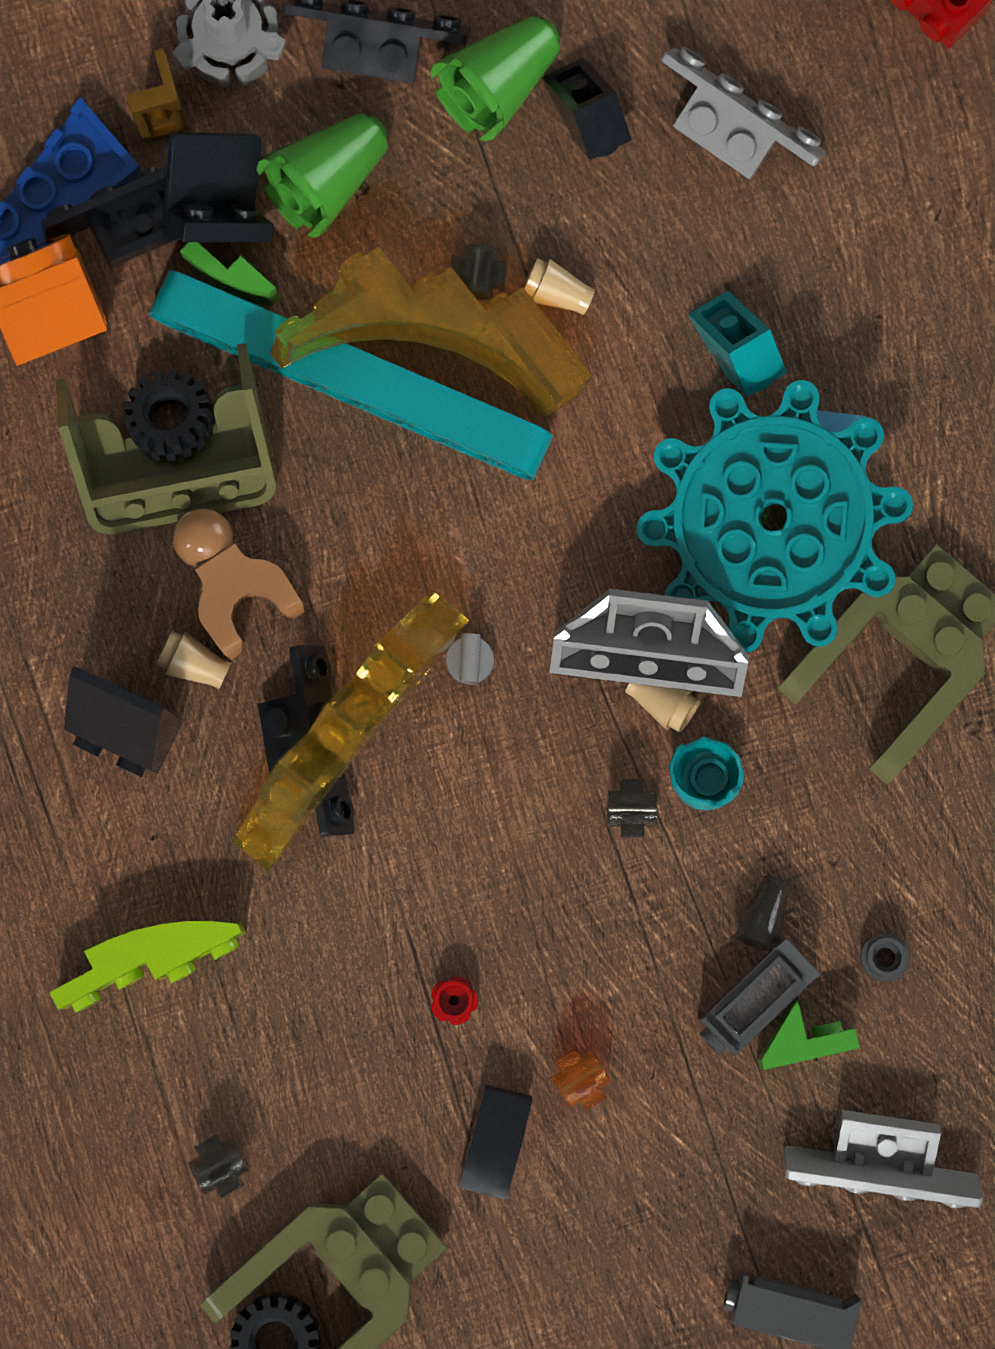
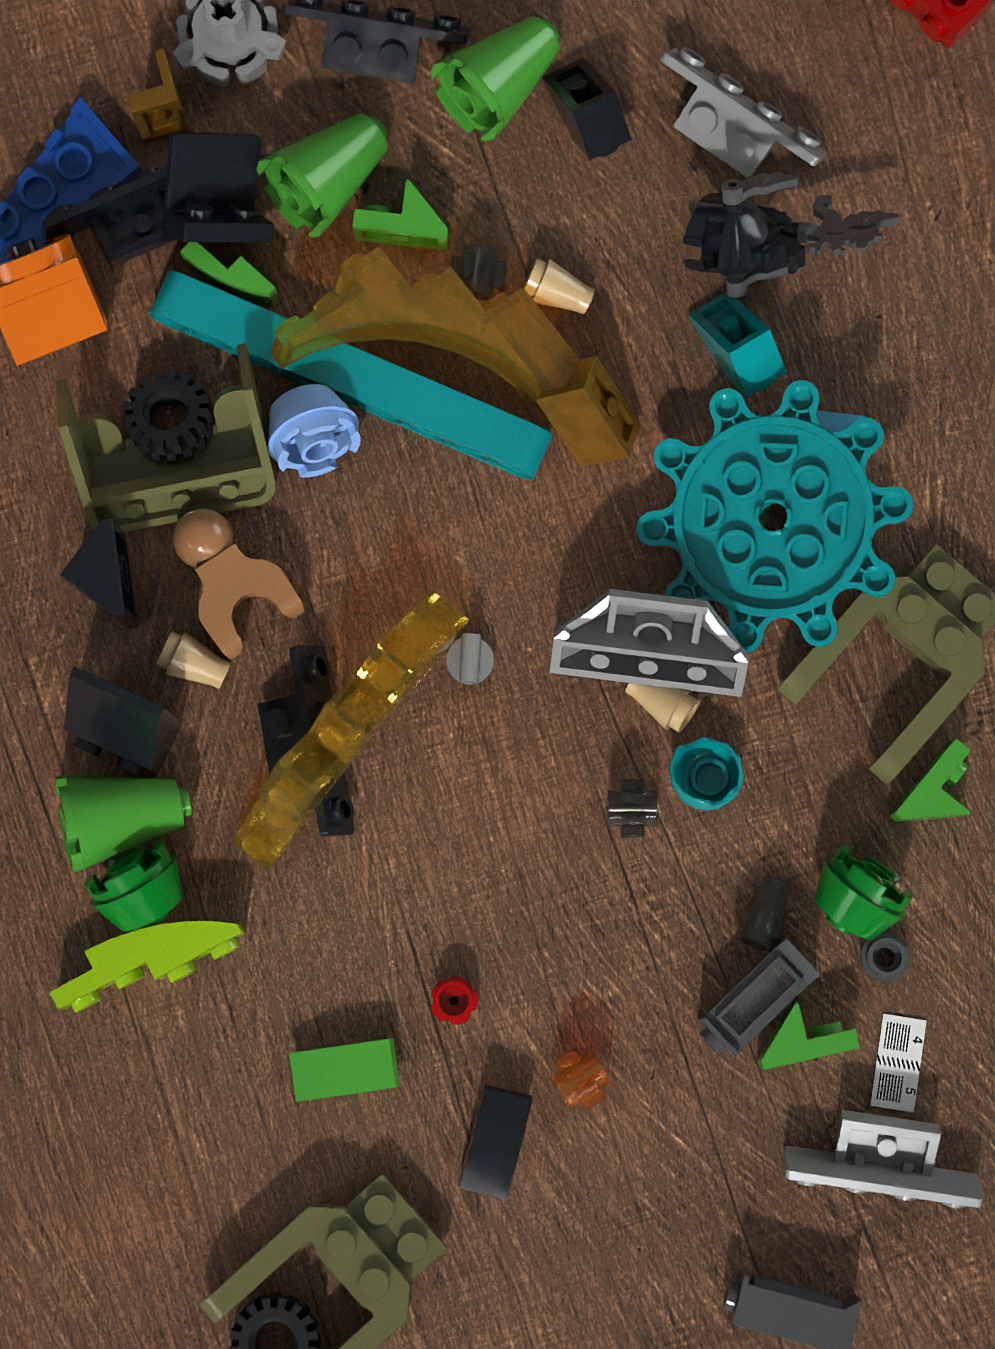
(104, 572): none -> black slope
(116, 814): none -> bright green cone
(137, 887): none -> green cone
(219, 1166): clear smoke gear -> none
(311, 430): none -> light blue cone
(344, 1069): none -> bright green slope
(415, 227): none -> bright green slope
(591, 415): none -> pearl gold panel
(764, 243): none -> helmet
(860, 894): none -> green cone
(898, 1063): none -> white sticker
(926, 797): none -> bright green slope

